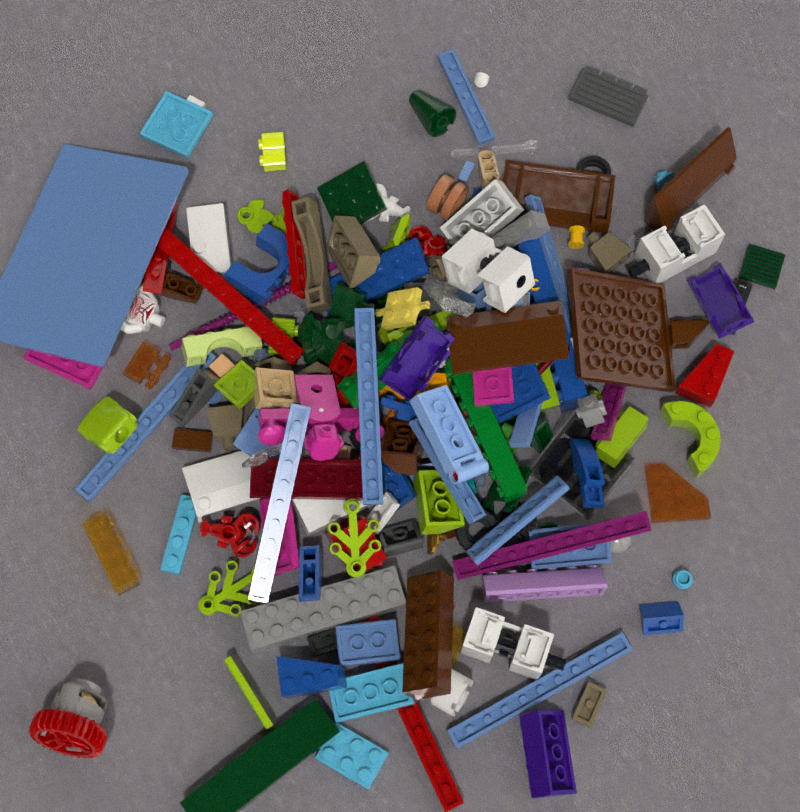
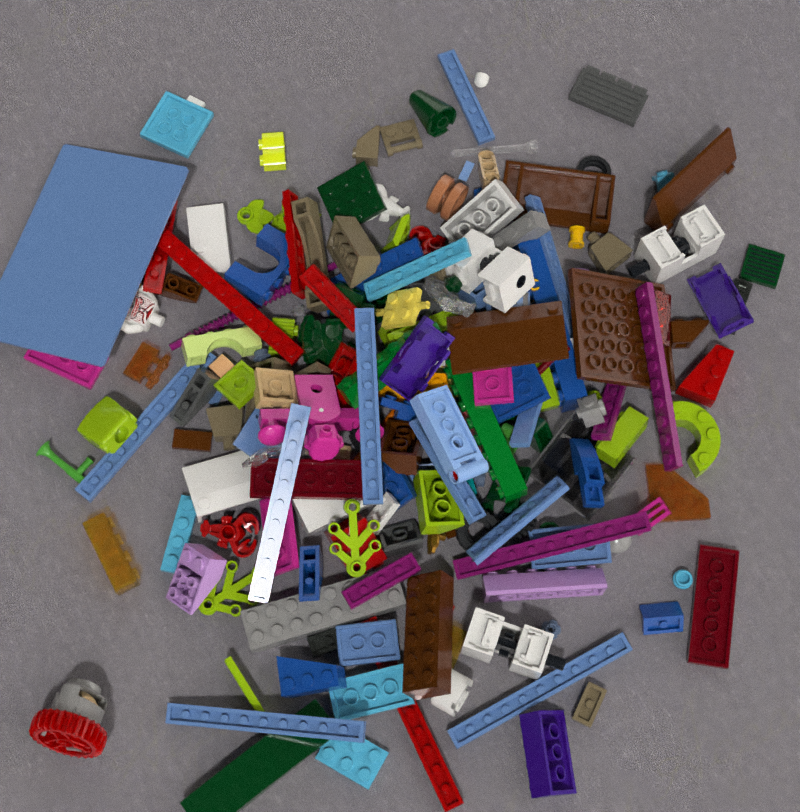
(45, 450): none -> bright green piece
(195, 576): none -> lavender slope
(266, 722): none -> medium blue plate
(329, 295): none -> red plate
(368, 147): none -> dark tan slope
(381, 581): none -> magenta tile
(399, 133): none -> dark tan plate
(417, 269): none -> medium azure tile
(453, 284): none -> dark green plate
(554, 625): none -> sand blue plate
(658, 377): none -> magenta plate
(660, 508): none -> dark pink tile
(663, 304): none -> clear red tile
(713, 607): none -> dark red plate

